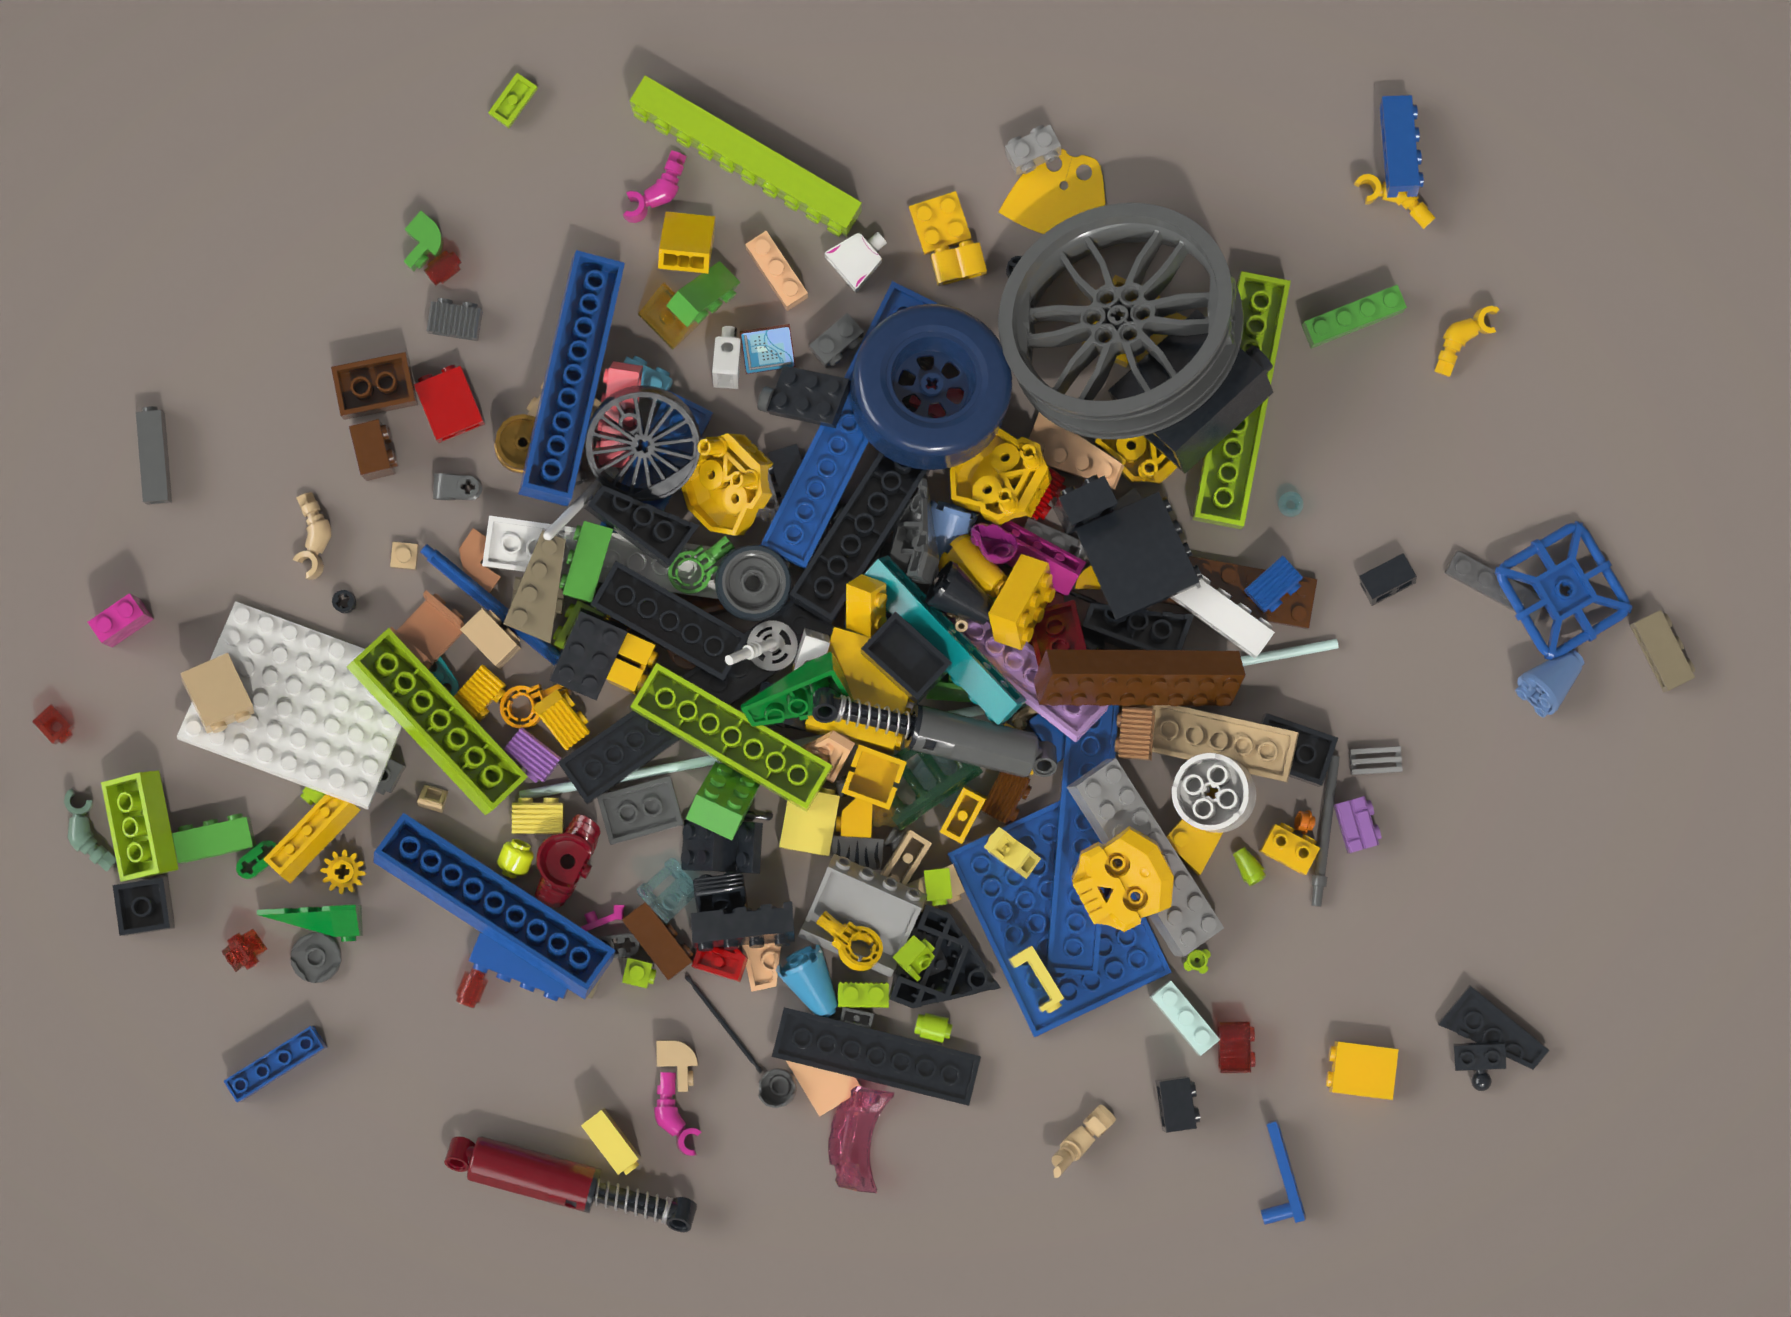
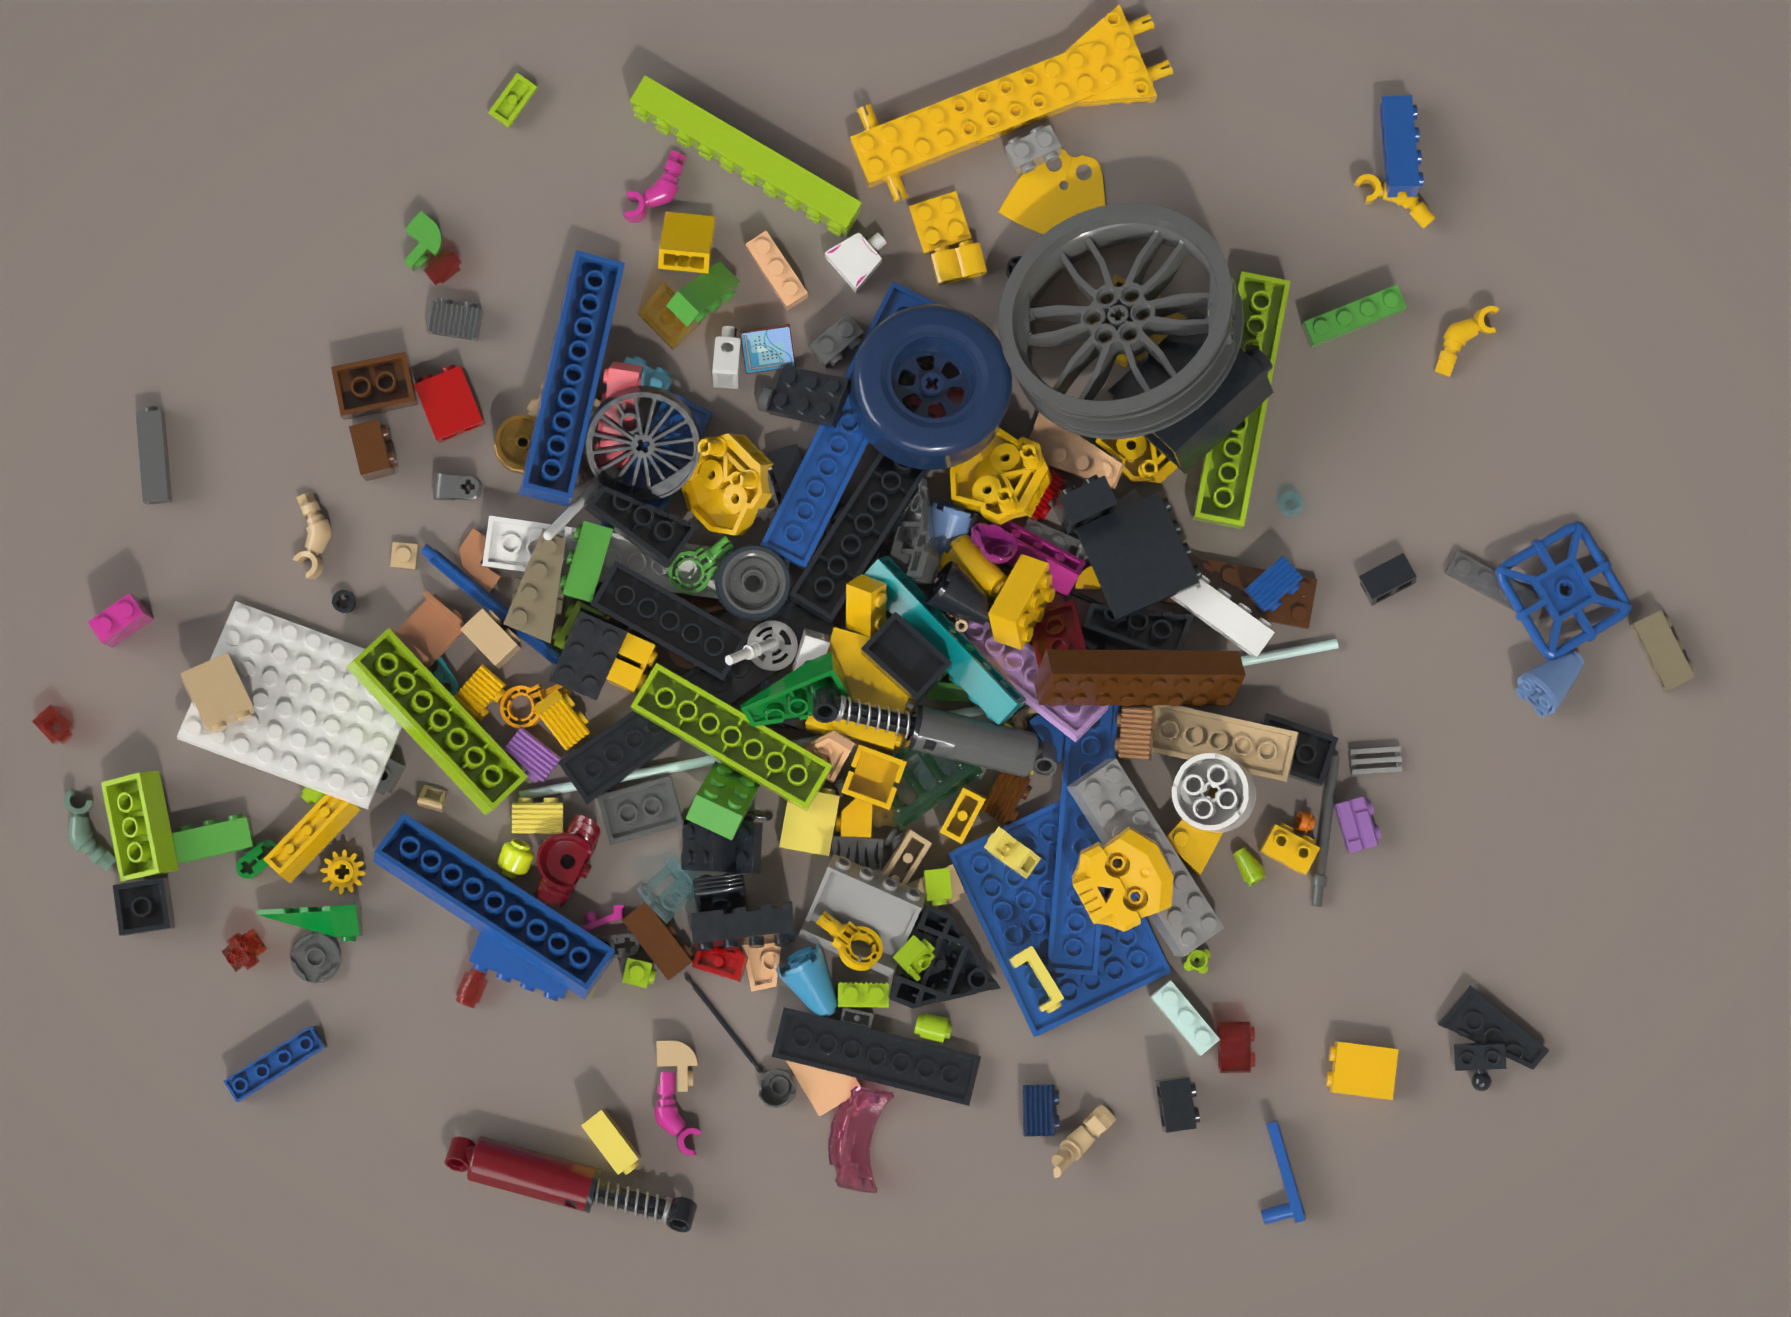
(1039, 1110): none -> dark blue brick
(1093, 72): none -> yellow brick

